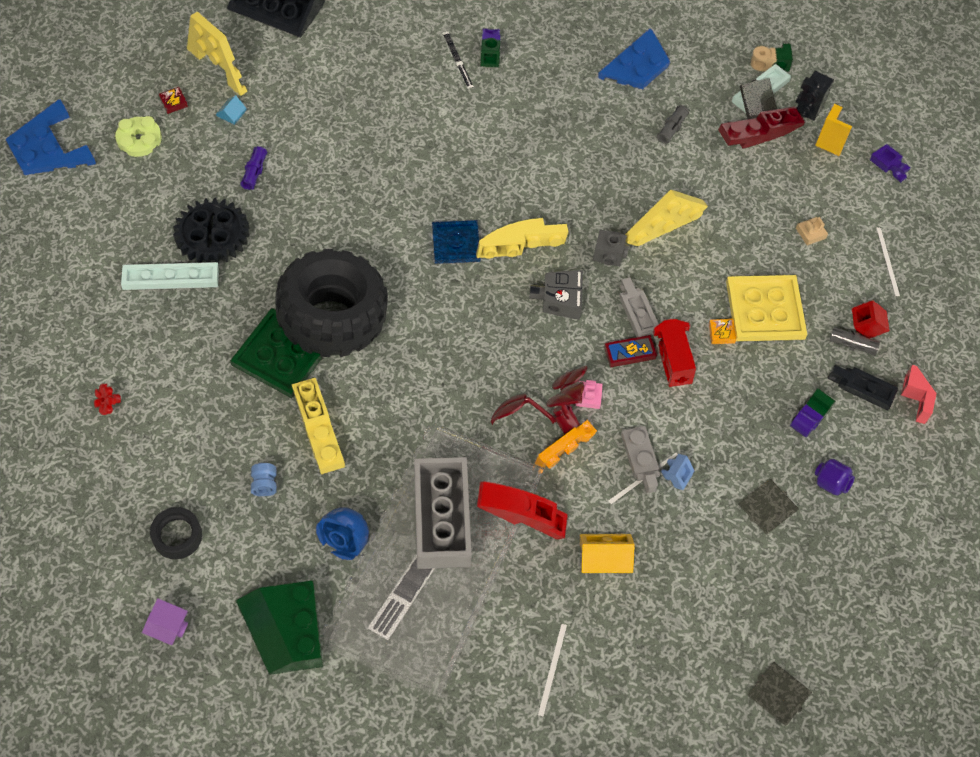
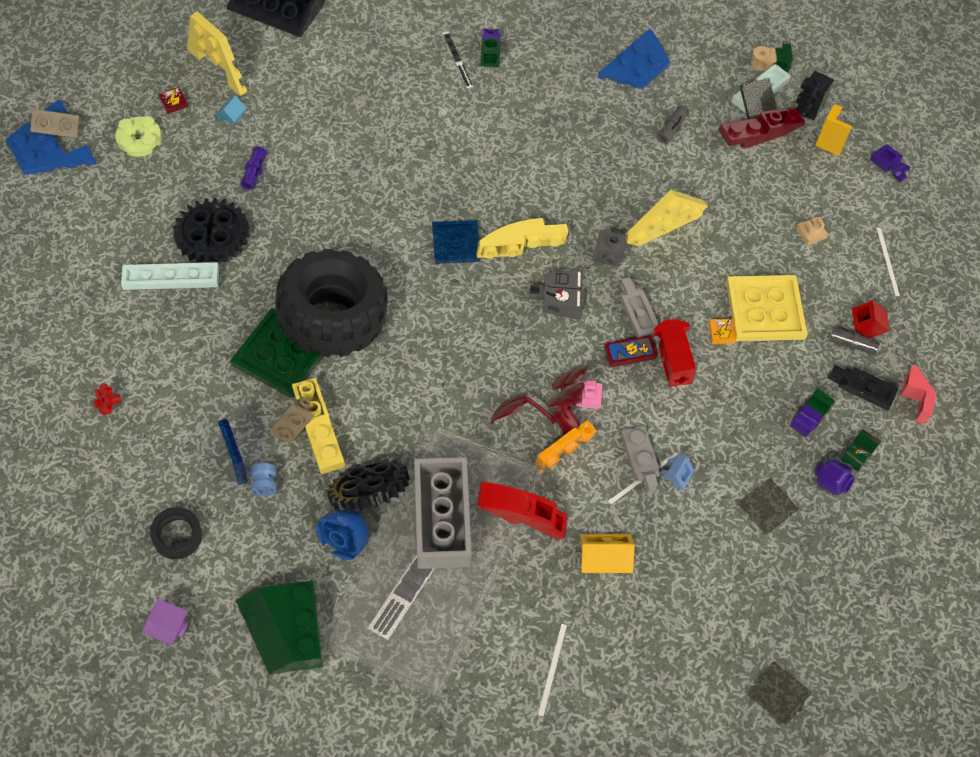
(54, 123): none -> dark tan hinge
(232, 451): none -> clear blue tile
(292, 421): none -> dark tan hinge
(368, 485): none -> black gear
(861, 450): none -> dark green leg

